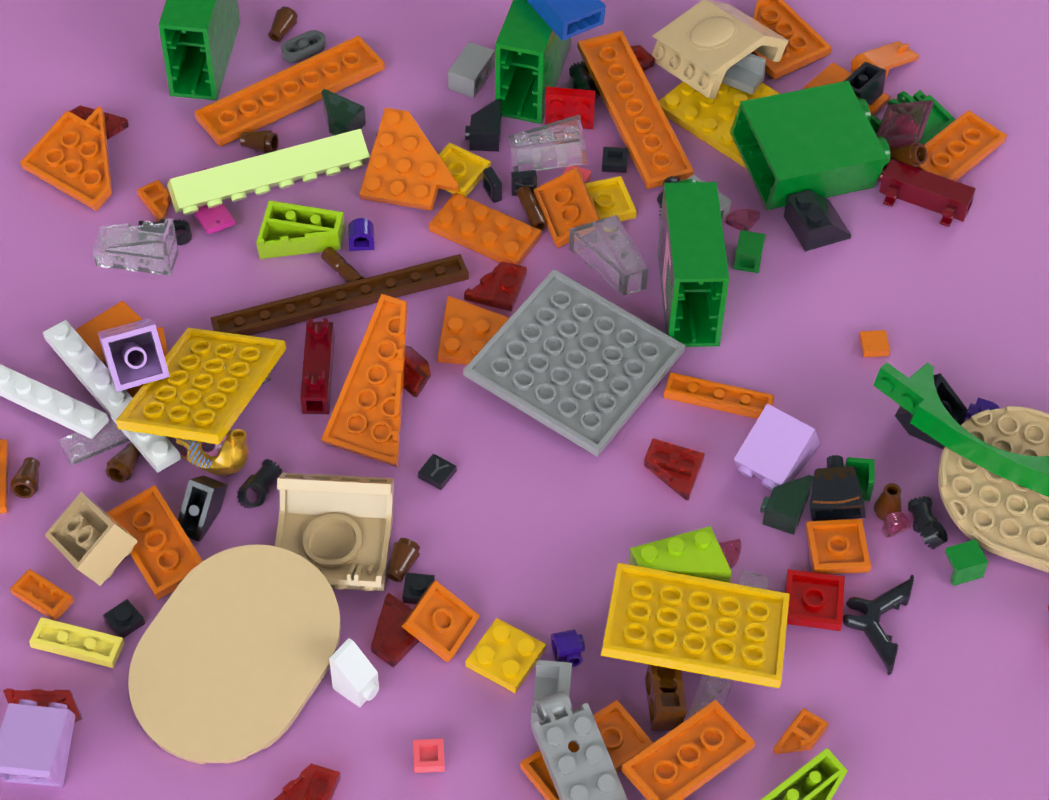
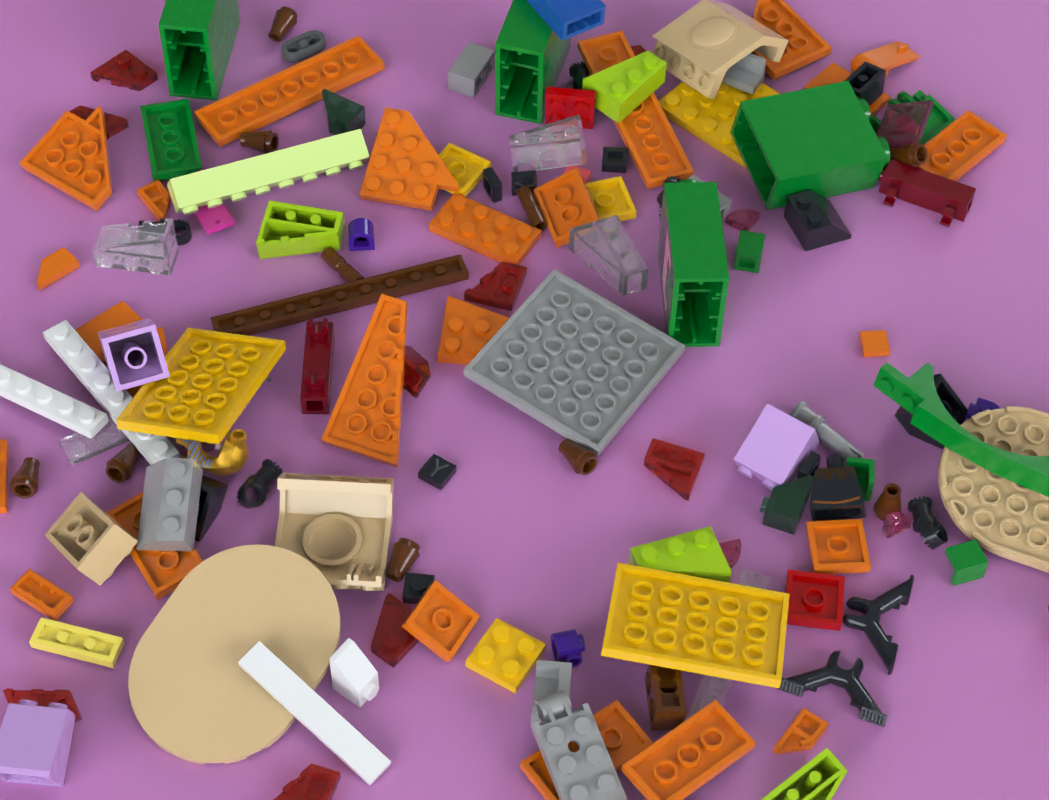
(55, 267): none -> orange tile
(124, 619): black plate -> none
(126, 71): none -> clear red wing
(170, 505): none -> light grey slope
(171, 139): none -> green plate
(314, 713): none -> white tile
(428, 755): coral plate -> none
(485, 128): black slope -> none
(580, 458): none -> reddish brown cone
(626, 84): none -> lime wedge
(716, 395): orange tile -> none
(810, 465): none -> black tile
(824, 432): none -> light grey pin
(842, 678): none -> black piece

